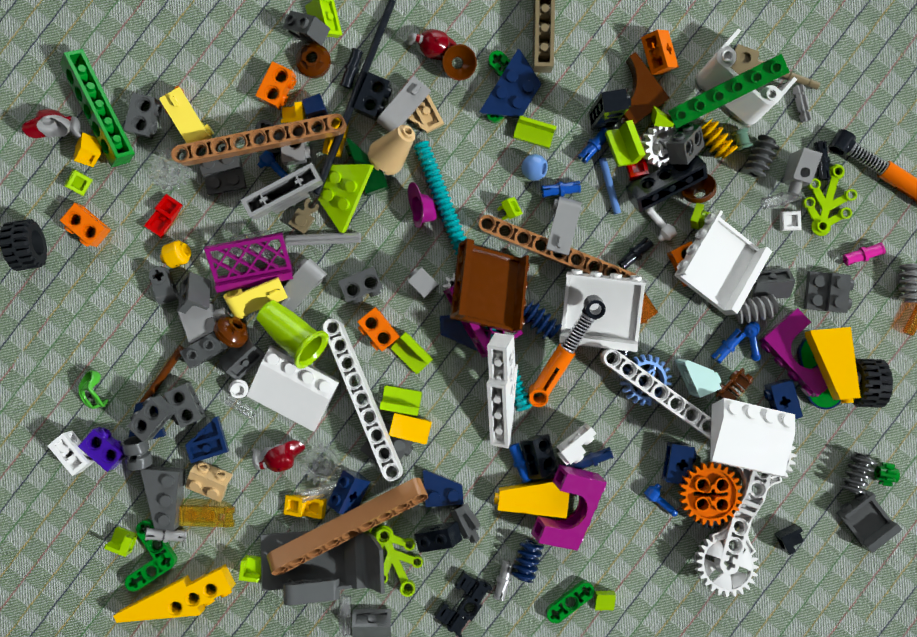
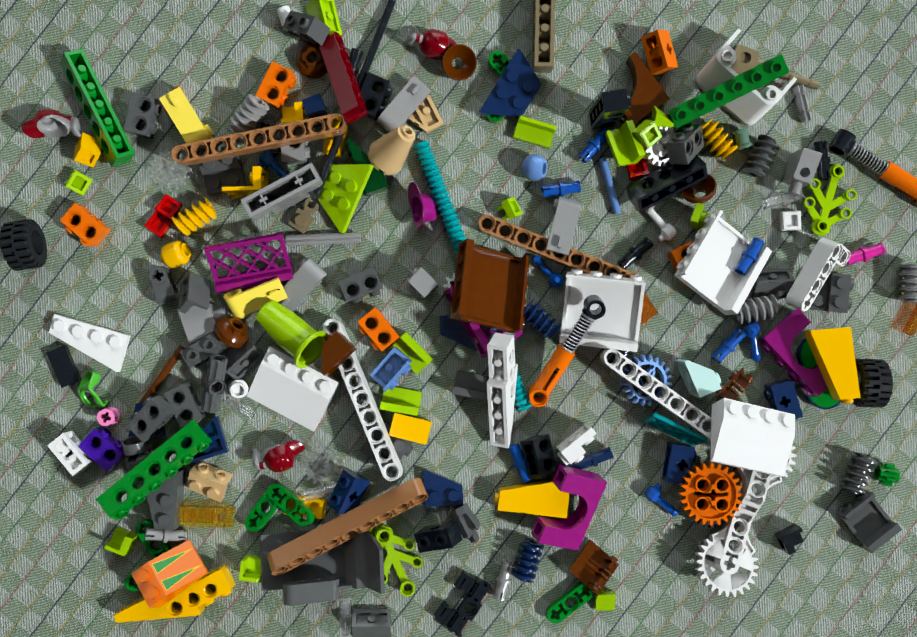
(64, 366): none -> black tile
(95, 341): none -> white wing
(104, 419): none -> bright pink bush
(111, 498): none -> green brick
(169, 574): none -> orange slope
(195, 217): none -> yellow piece
(215, 374): none -> dark grey piece
(249, 114): none -> light grey piece
(258, 178): none -> yellow bracket
(275, 502): none -> green beam
(283, 12): none -> white hinge
(335, 352): none -> reddish brown slope
(343, 78): none -> dark red beam
(391, 368): none -> medium blue bracket
(471, 385): none -> dark grey panel
(555, 279): none -> blue piece
(593, 567): none -> reddish brown hinge
(647, 133): none -> lime slope
(674, 429): none -> teal window
(749, 256): none -> blue pin
(815, 272): none -> white beam

